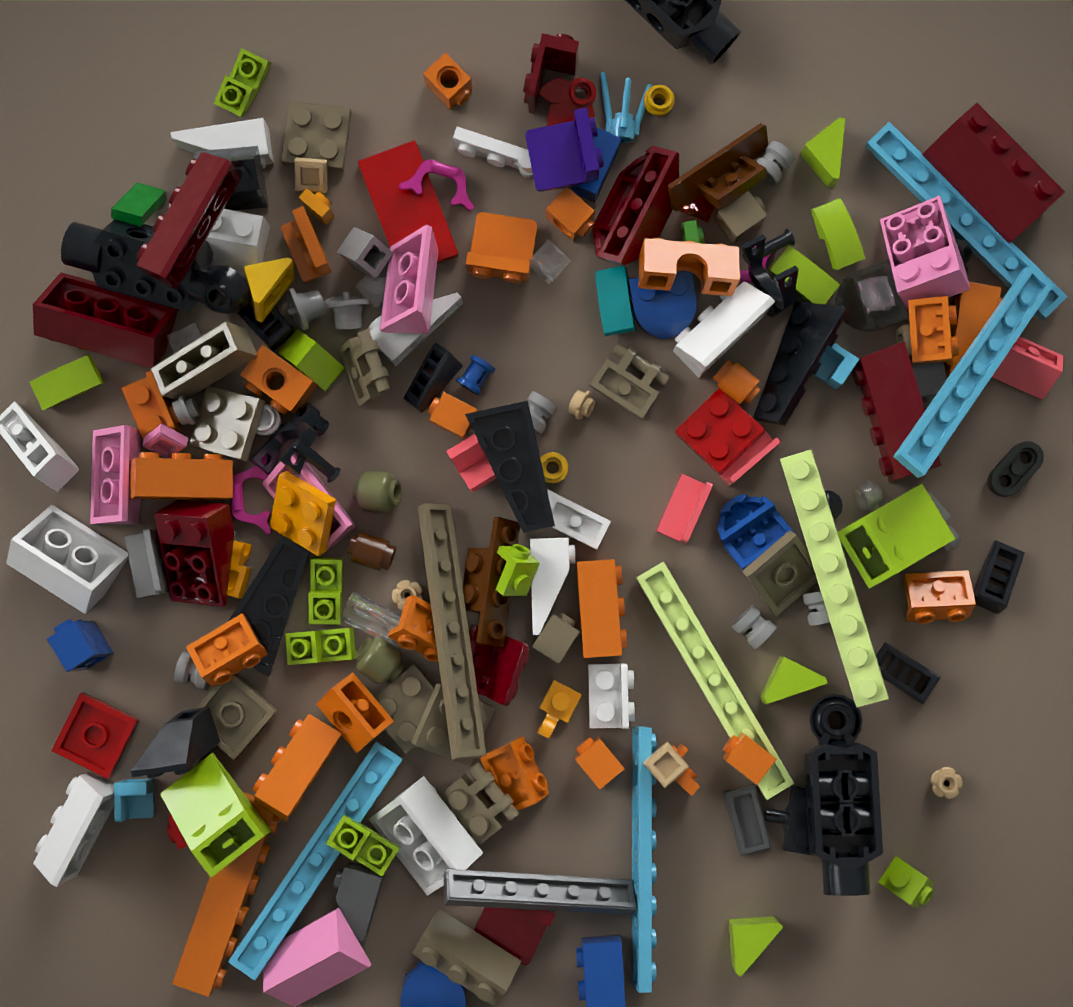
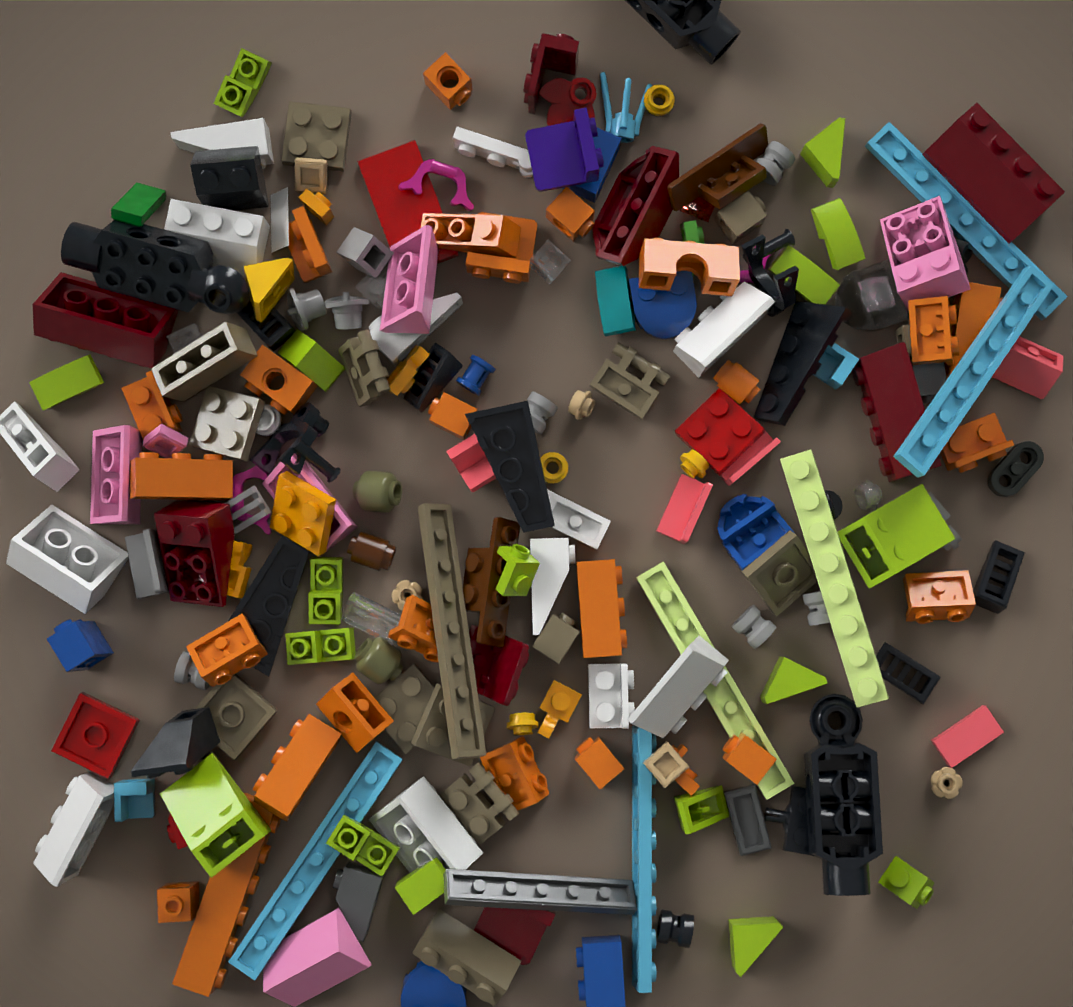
(178, 901): none -> orange brick
(185, 410): light grey plate -> none
(189, 219): dark red slope -> none
(258, 501): none -> light grey tile
(279, 220): none -> white sticker
(402, 376): none -> light orange plate
(422, 885): none -> lime slope
(475, 233): none -> orange slope
(522, 723): none -> yellow plate
(675, 928): none -> black wheel
(680, 689): none -> white slope
(694, 464): none -> yellow plate
(701, 808): none -> lime slope
(967, 736): none -> coral tile
(974, 441): none -> orange bracket

